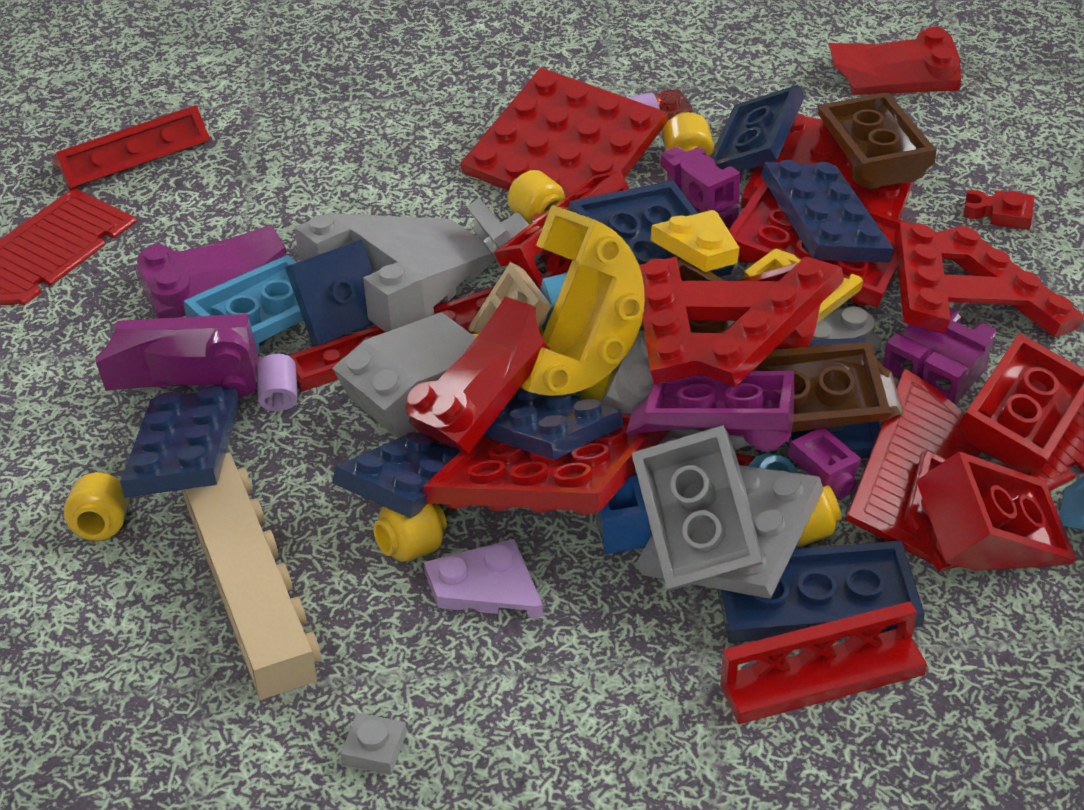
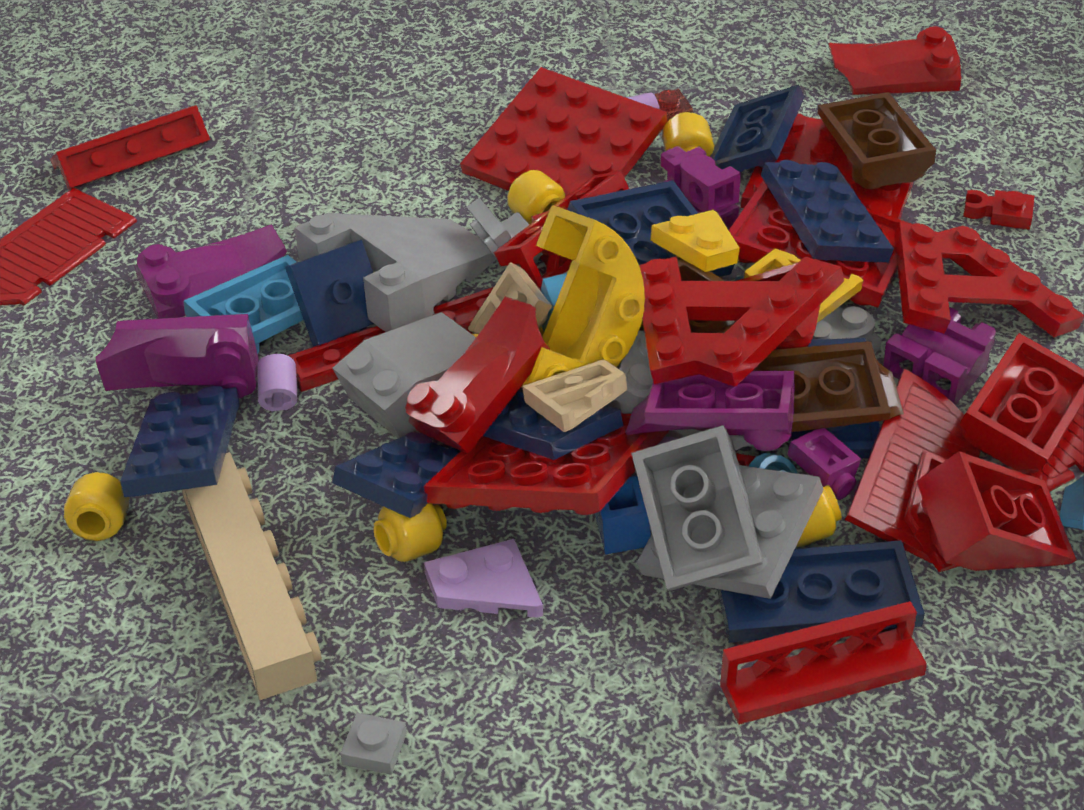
(575, 394): none -> tan wing

